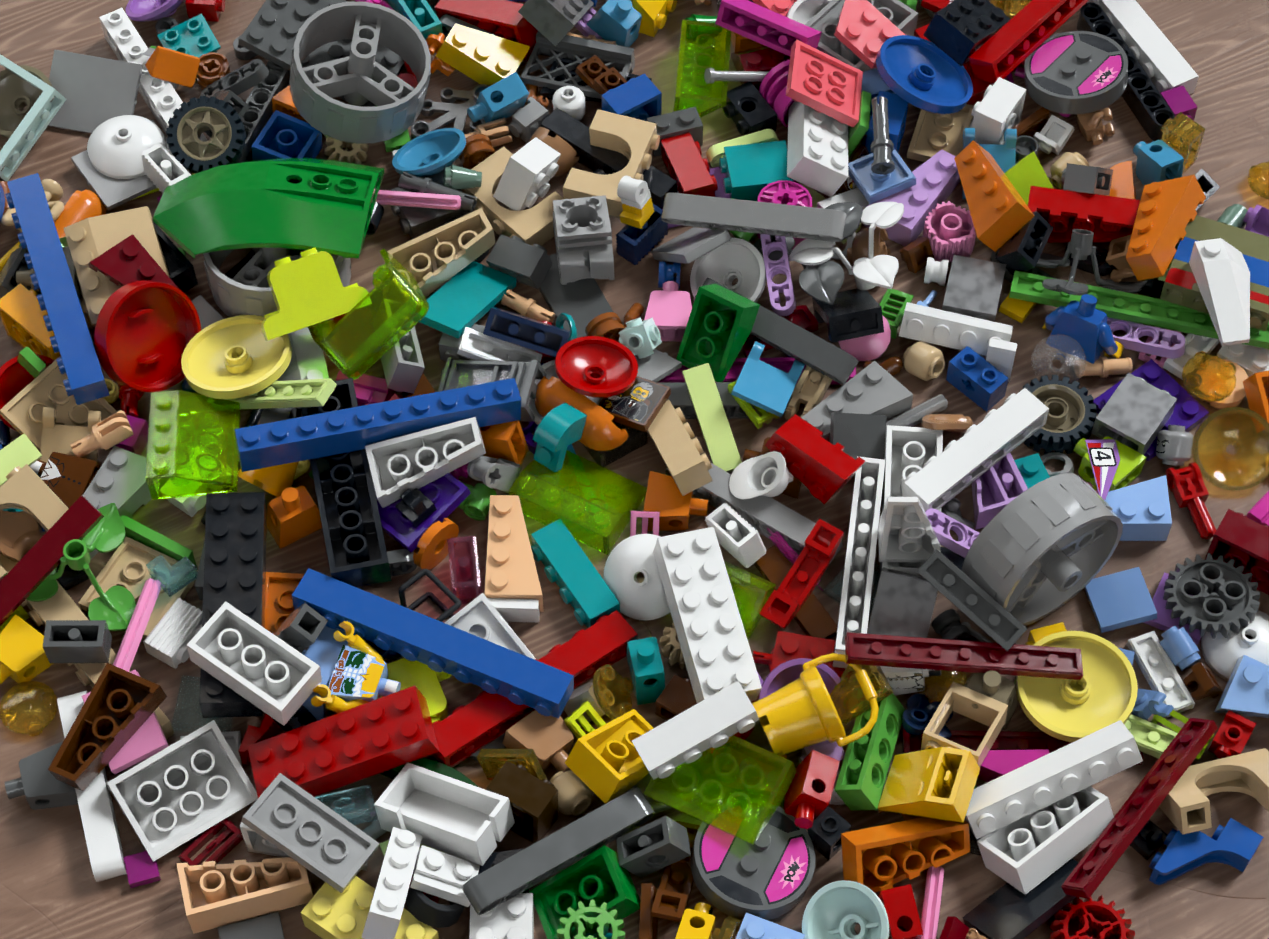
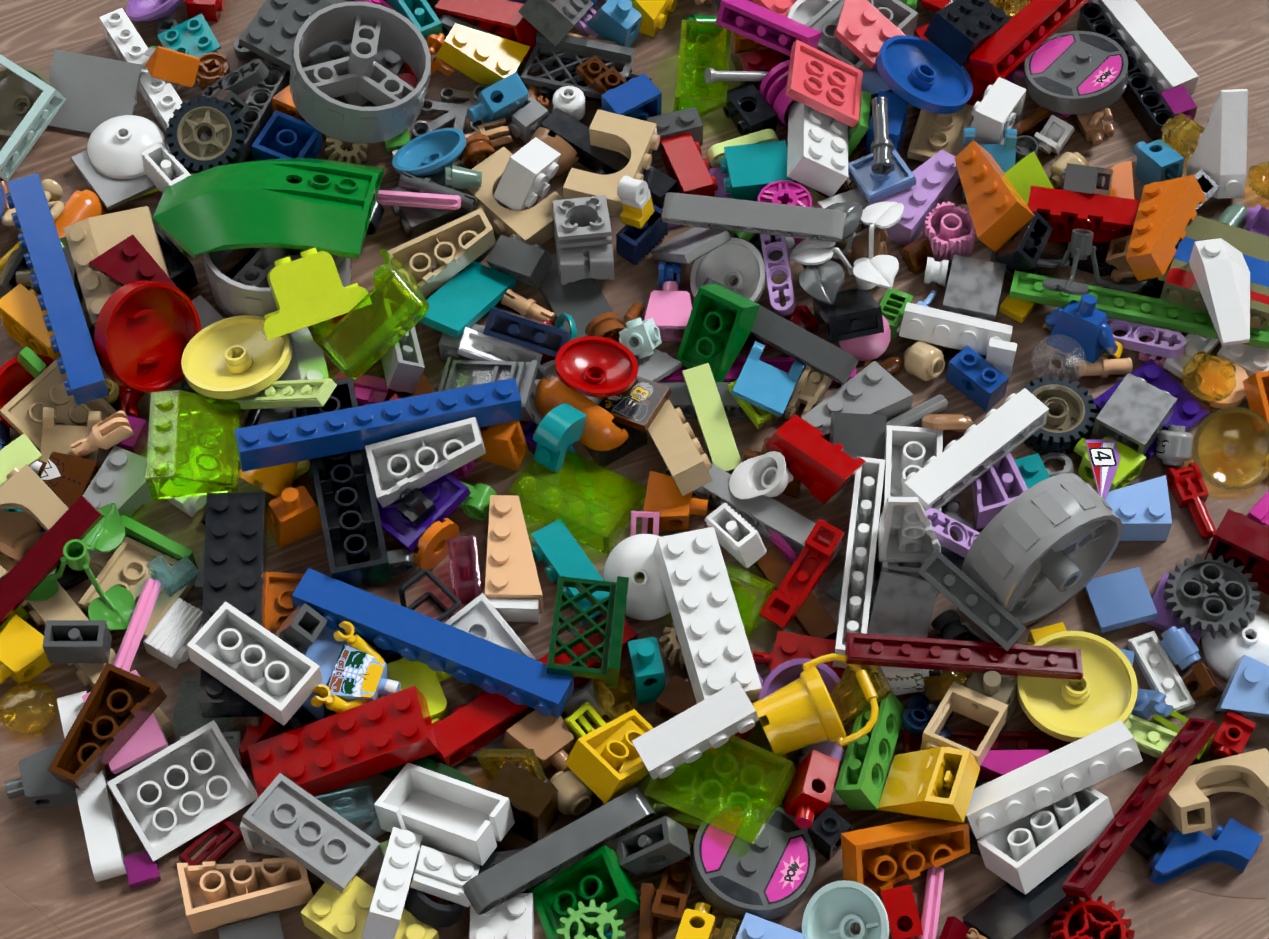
(494, 472): light grey piece -> none
(612, 636): none -> dark green fence
(1224, 144): none -> white wedge

